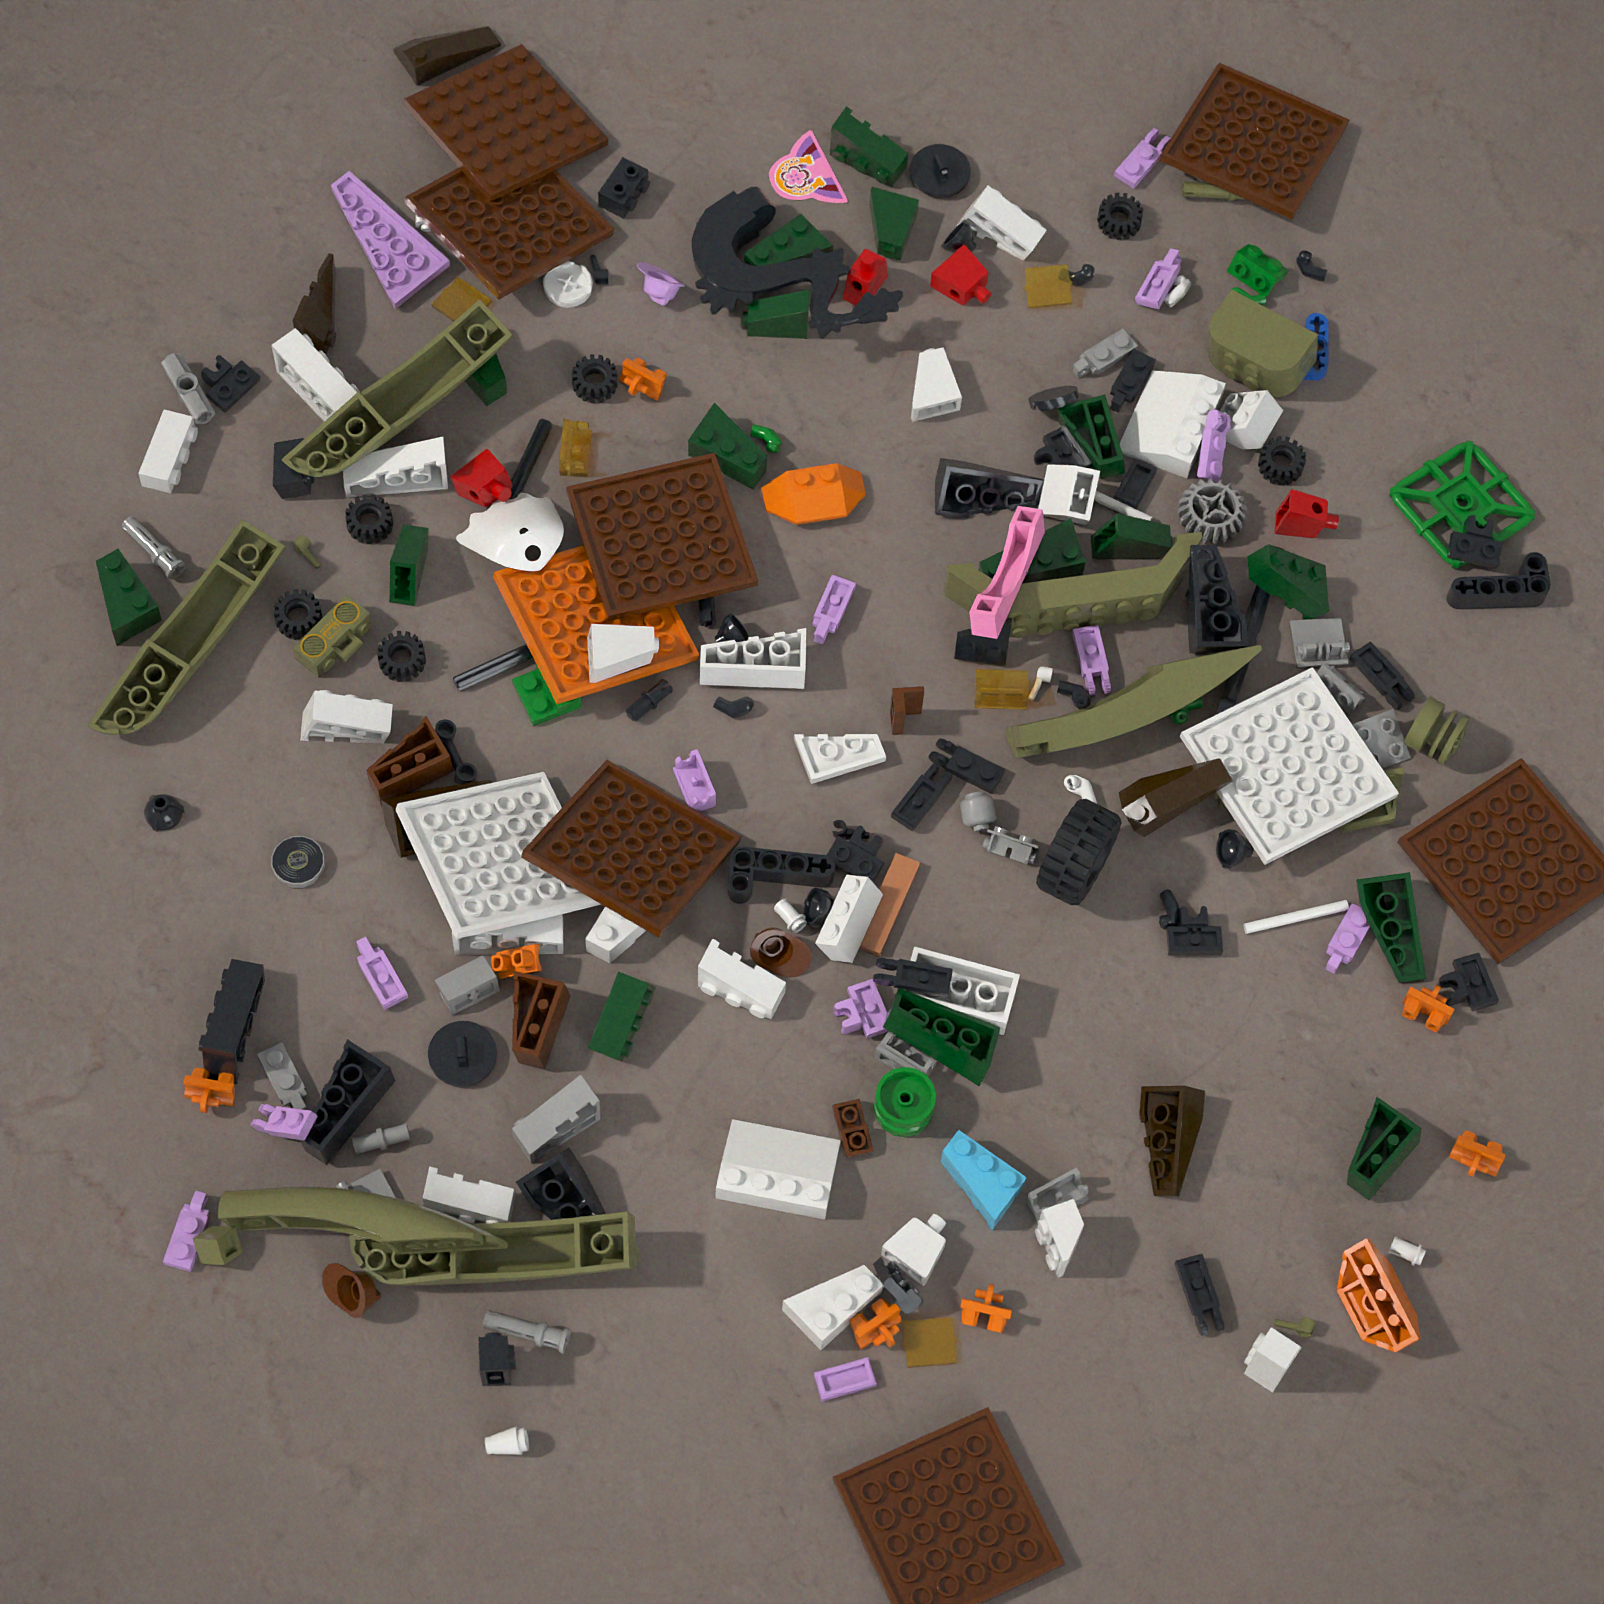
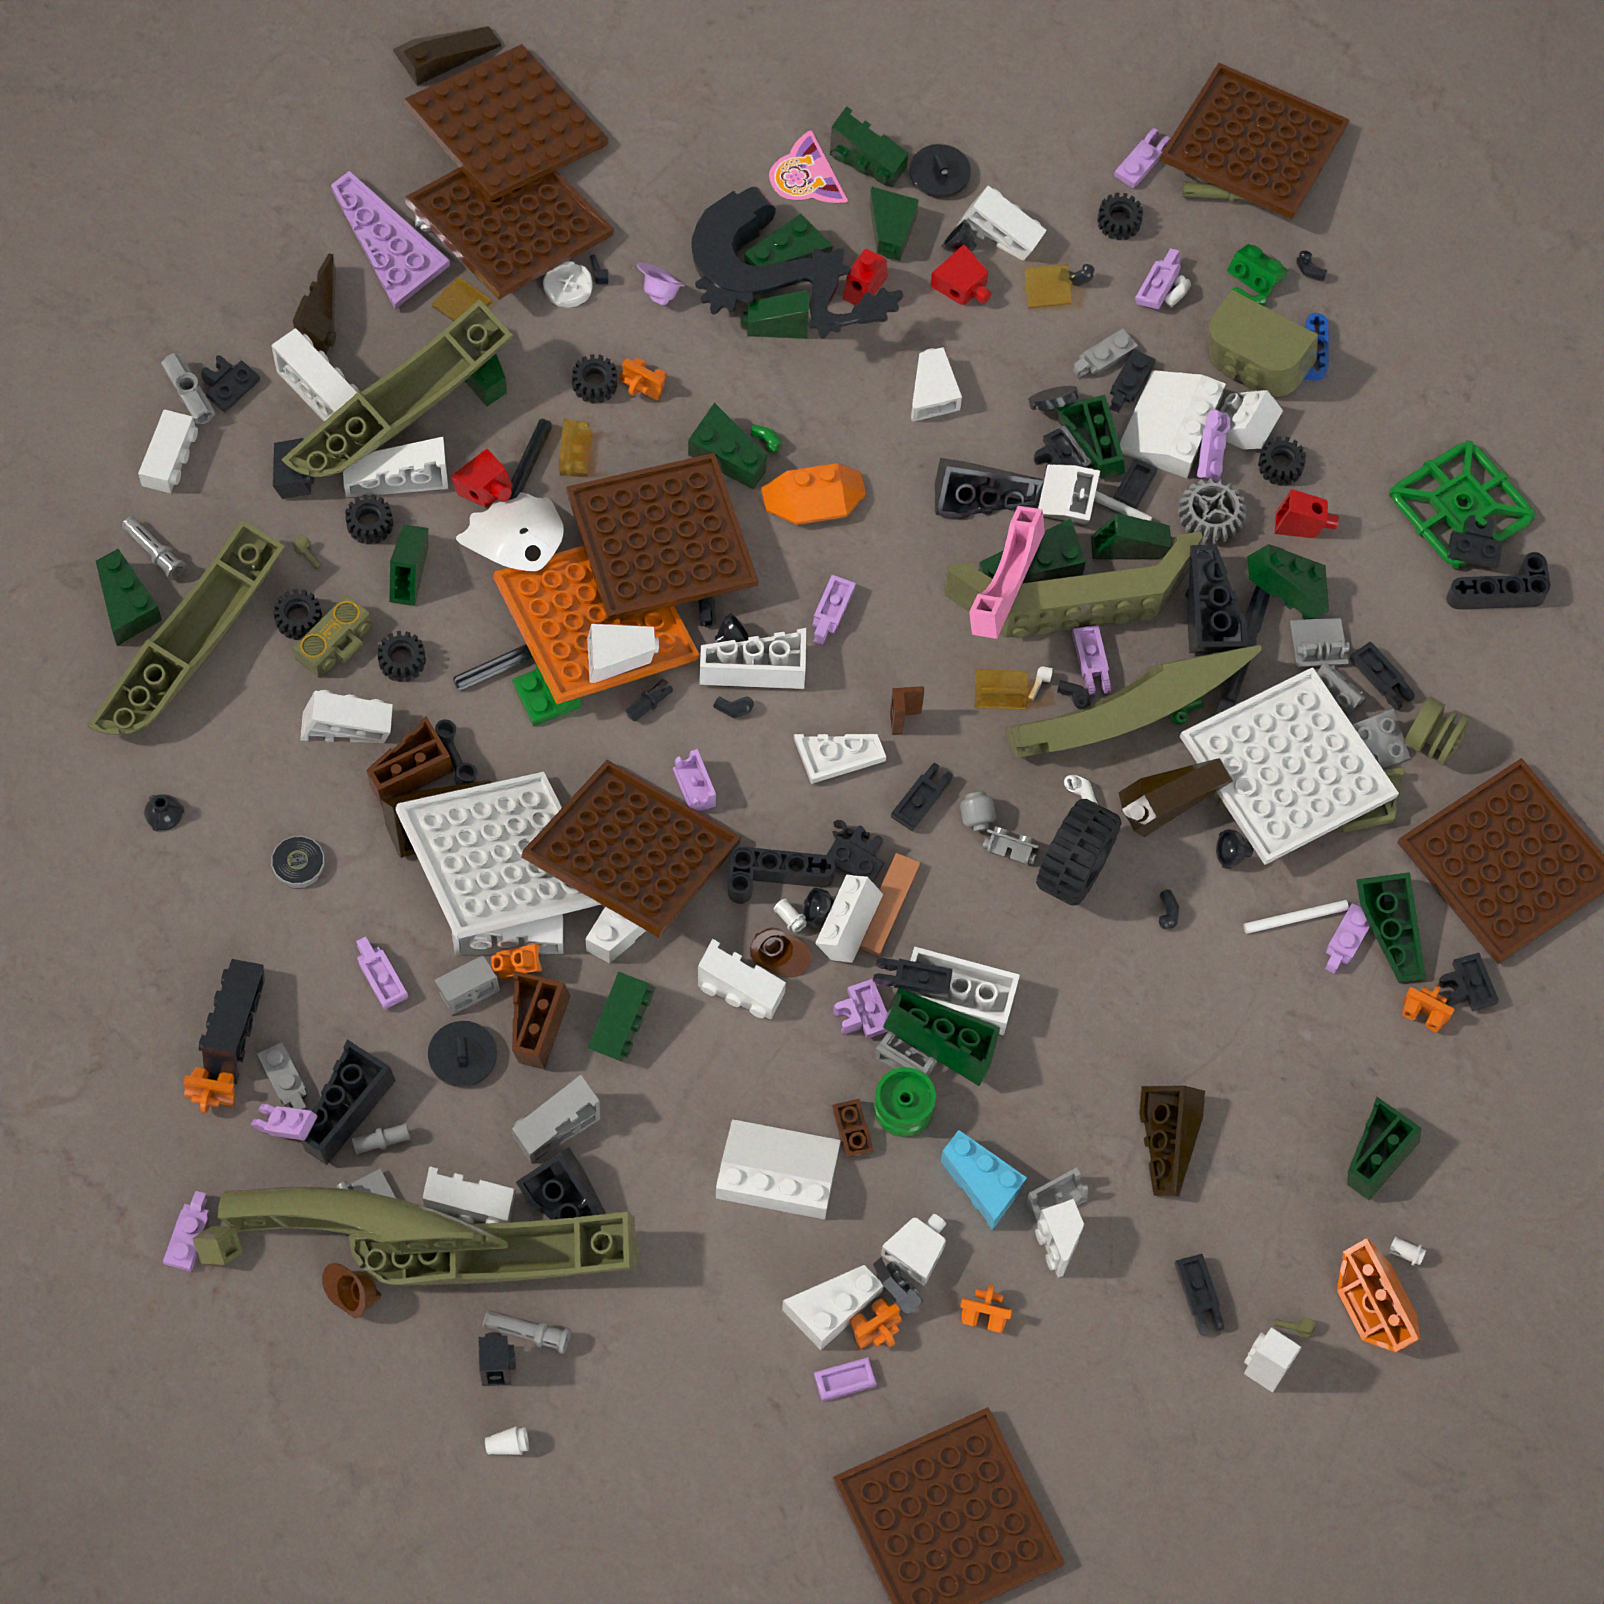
(623, 188): black brick -> none
(929, 1342): clear yellow piece -> none
(967, 766): black hinge -> none
(981, 648): black wing -> none
(1194, 935): black plate -> none
(1477, 1156): orange hips -> none

